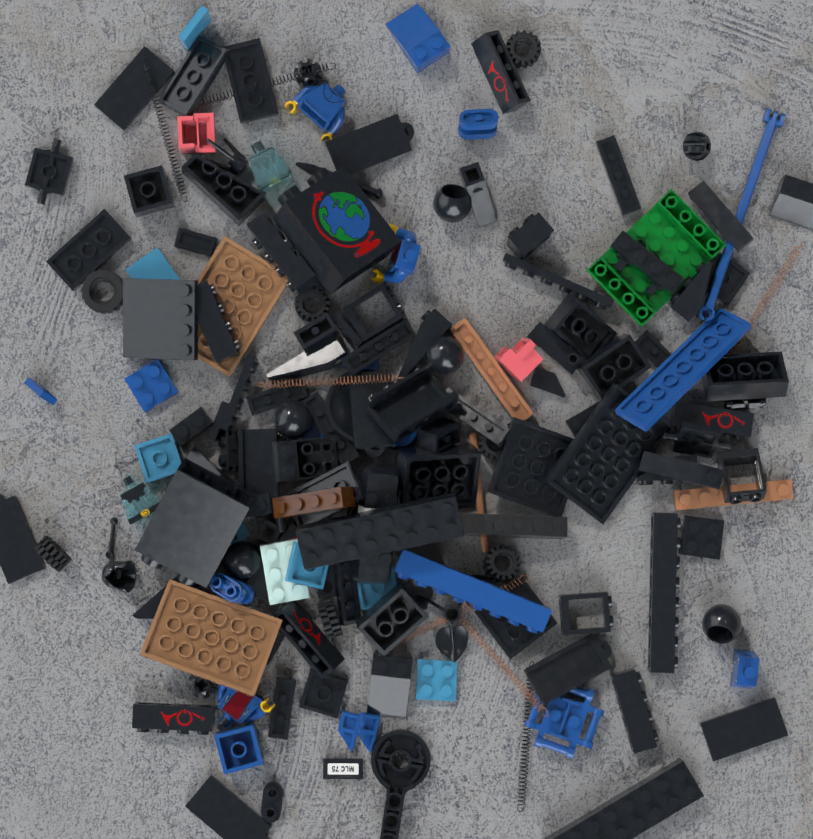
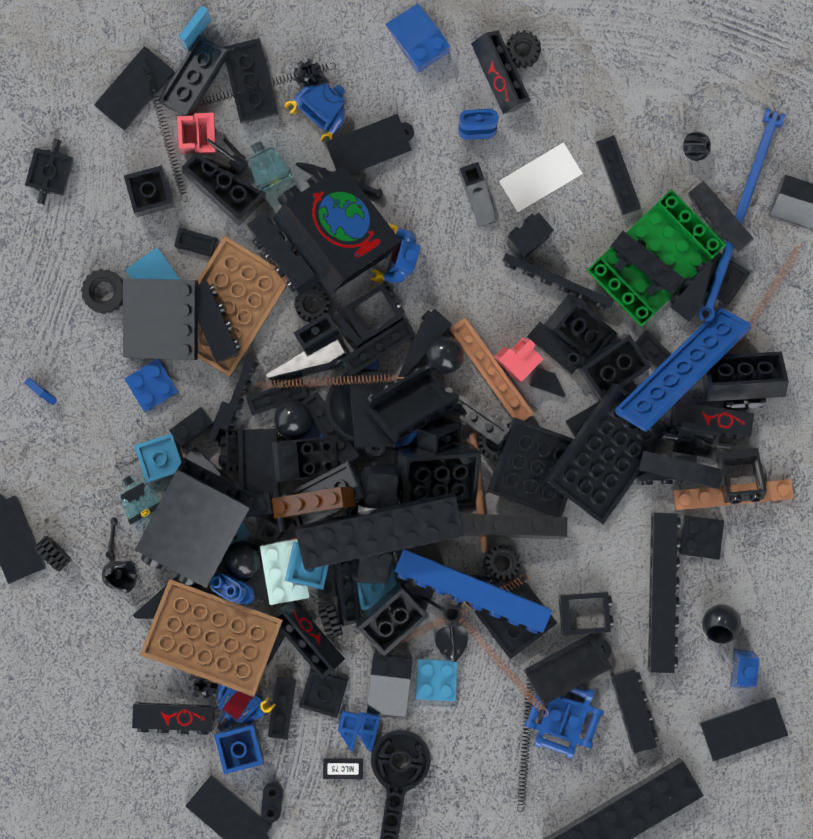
(88, 249): black plate -> none
(452, 203): black helmet -> none
(540, 177): none -> white sticker

